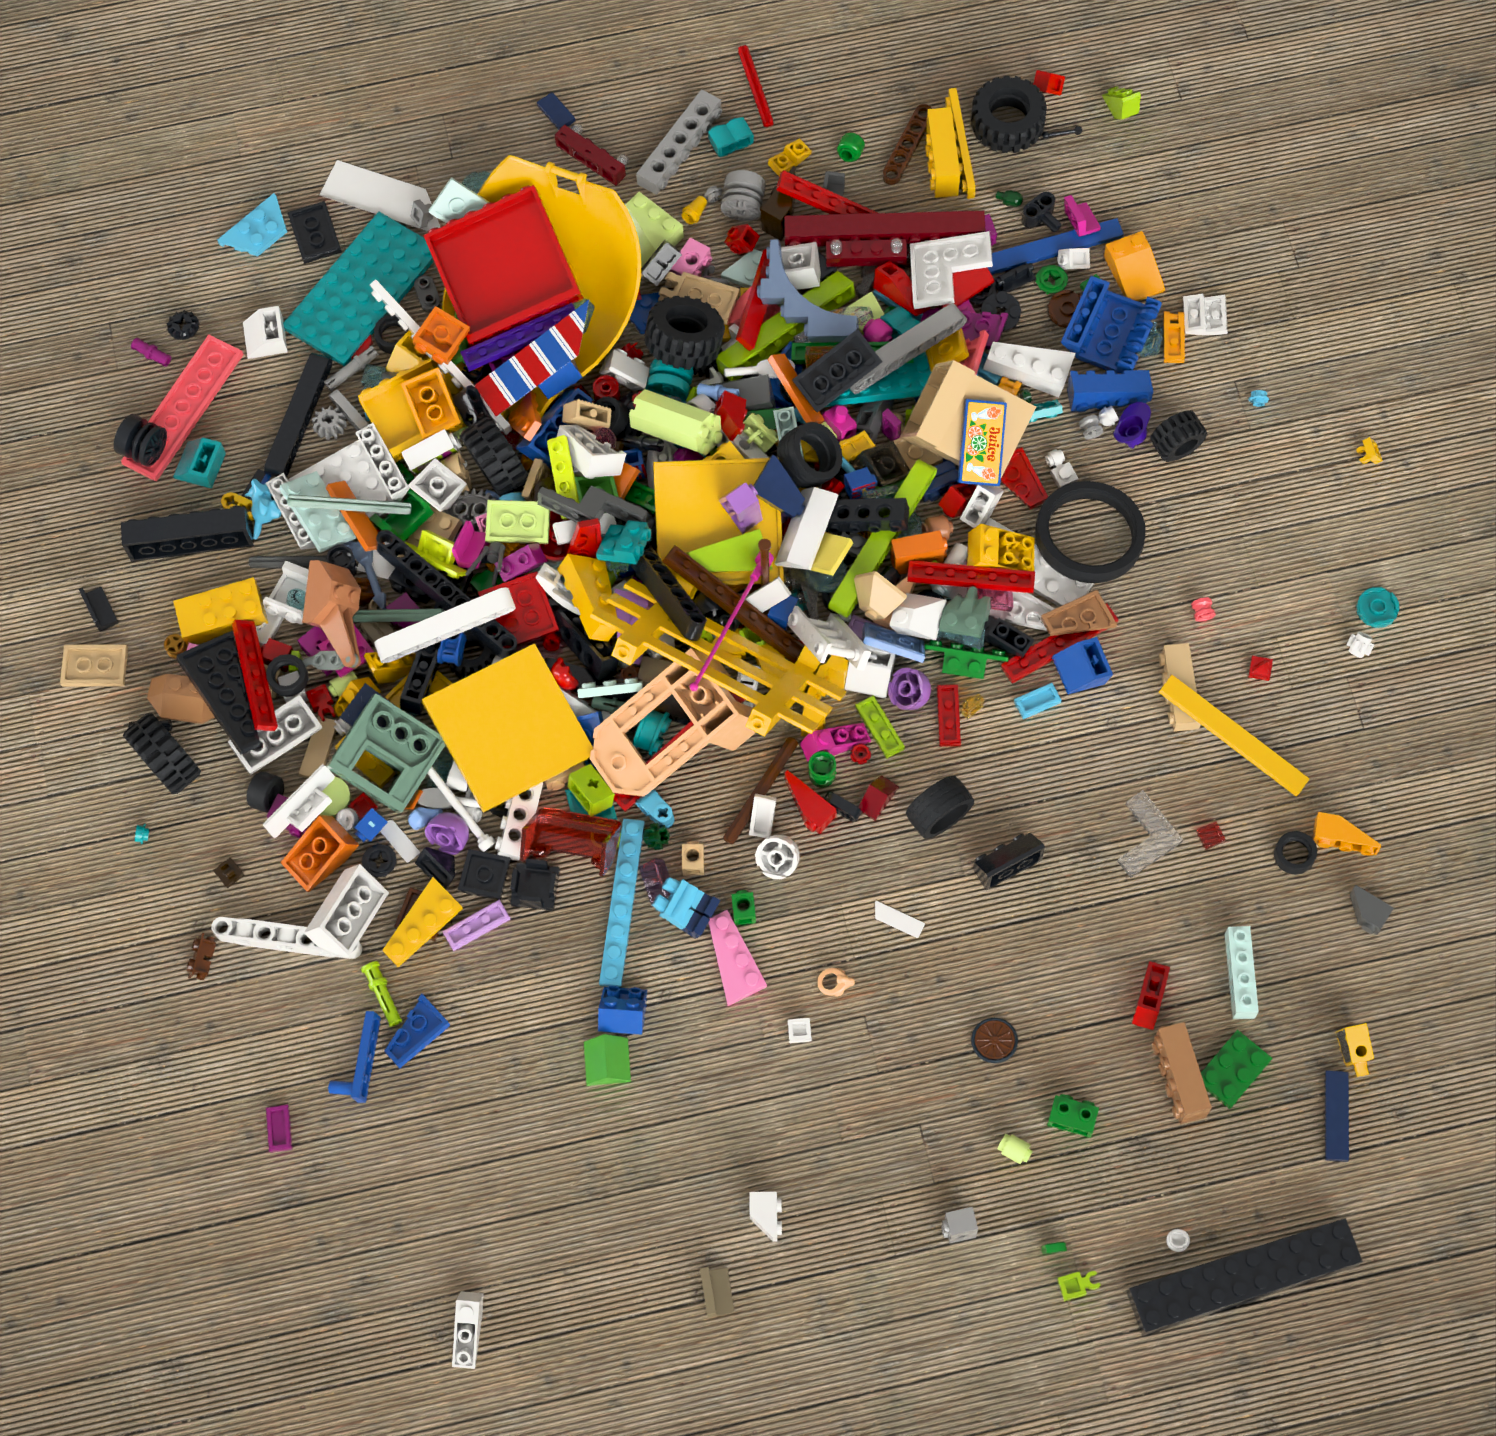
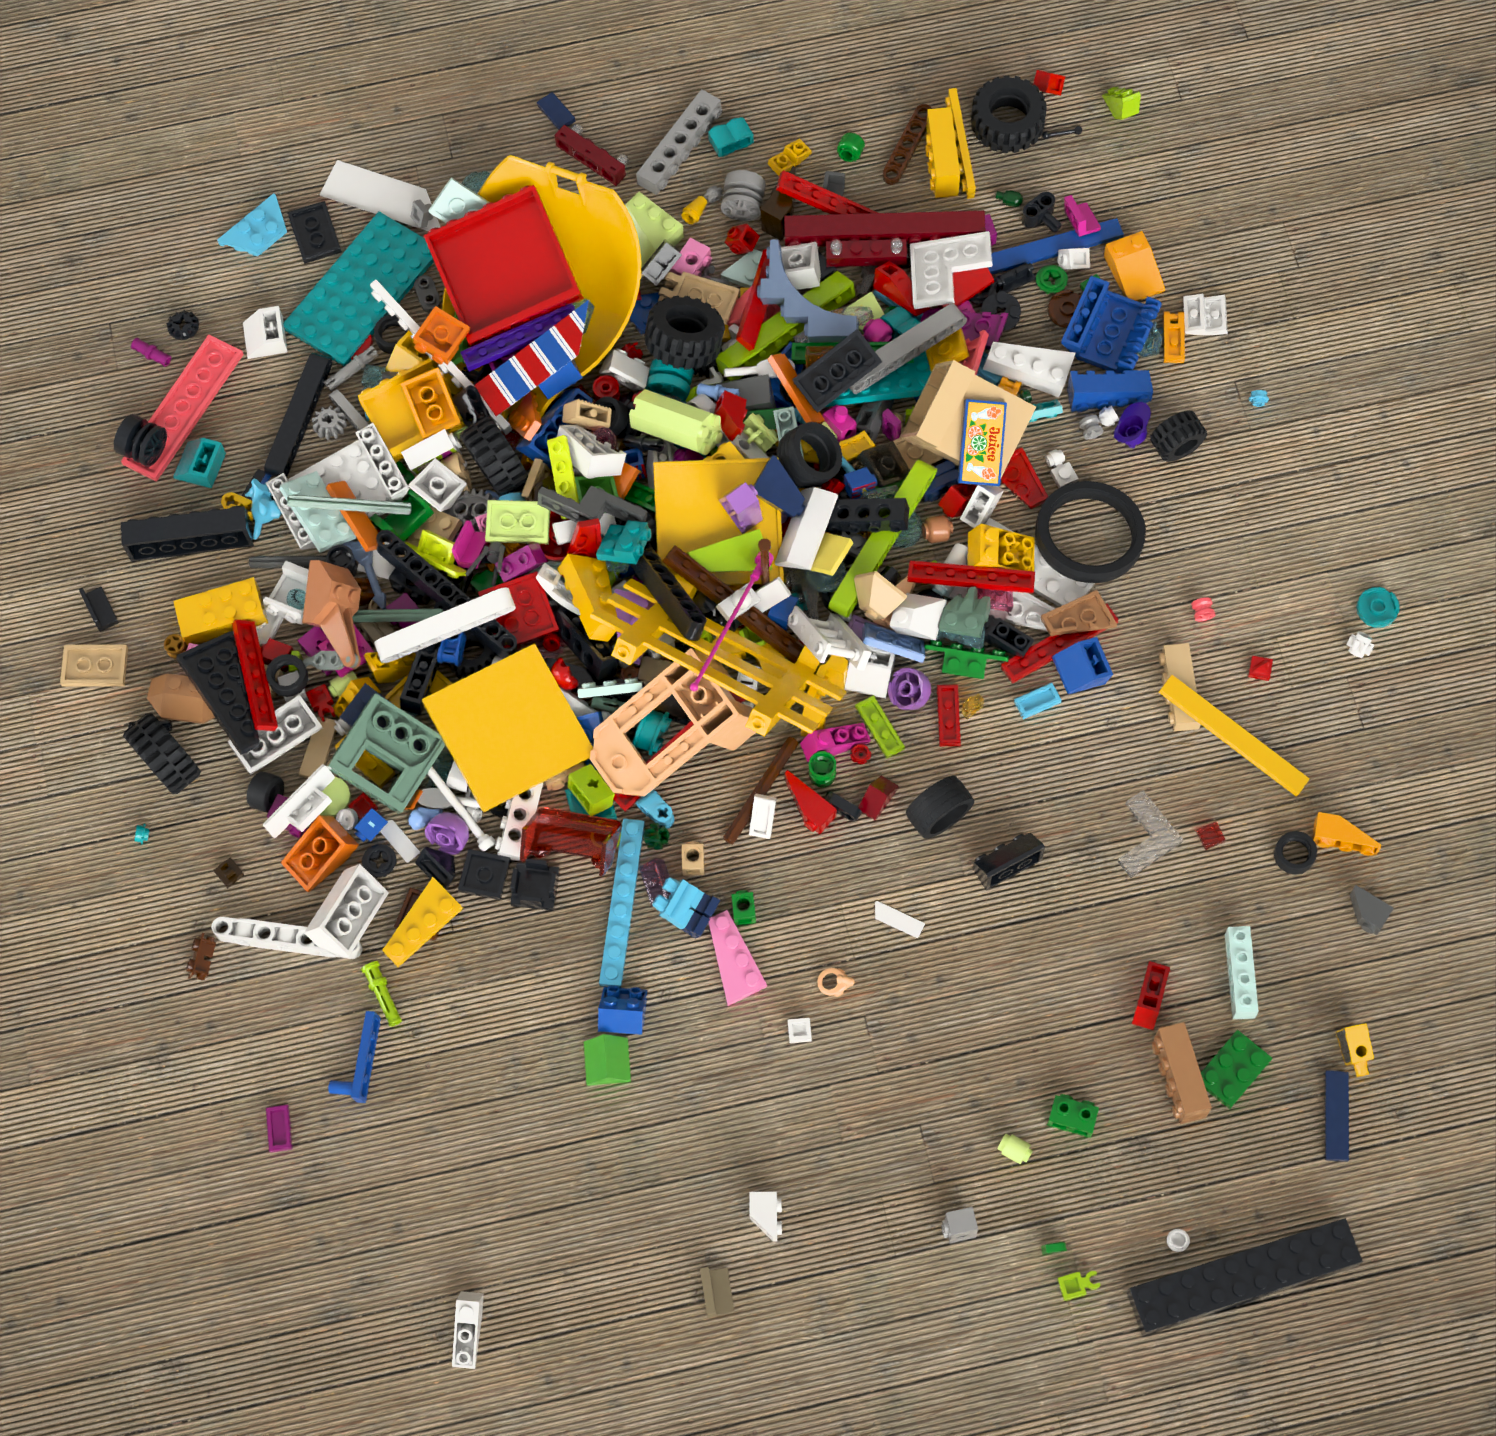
(420, 1029): blue wing -> none
(476, 925): lavender tile -> none
(728, 605): none -> white tile
(755, 86): red axle -> none
(777, 856): white cylinder -> none
(918, 547): orange brick -> none
(994, 1040): reddish brown wheel -> none
(1372, 451): yellow tile -> none

